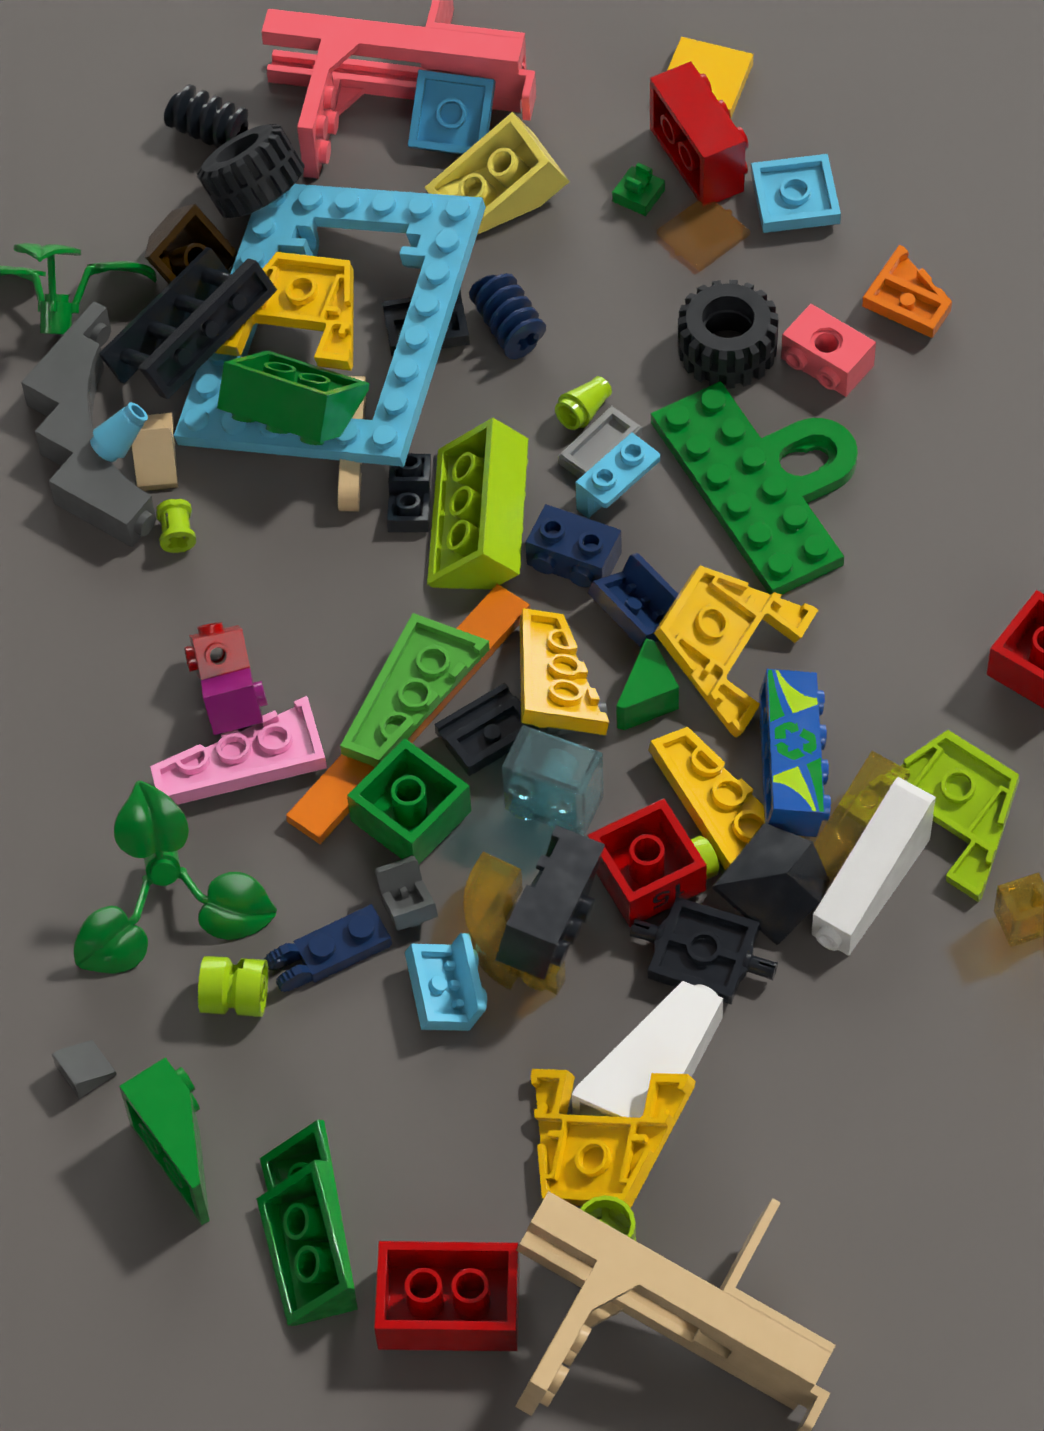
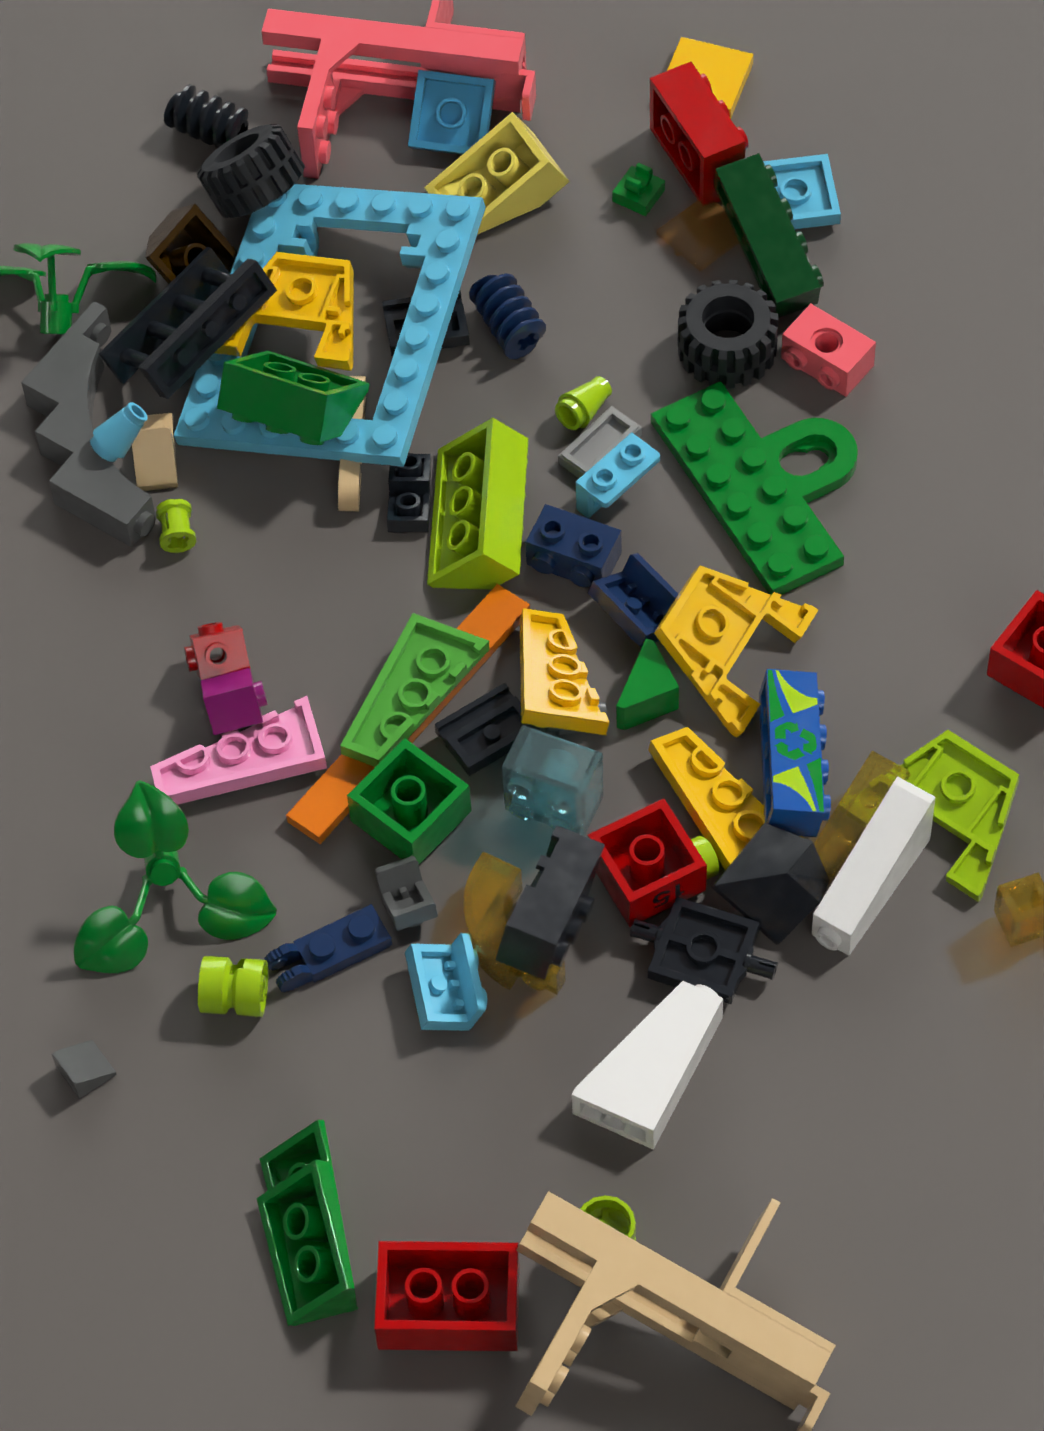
(166, 1122): green slope -> none
(602, 1154): yellow wing -> none
(767, 234): none -> dark green brick
(908, 295): orange wing -> none

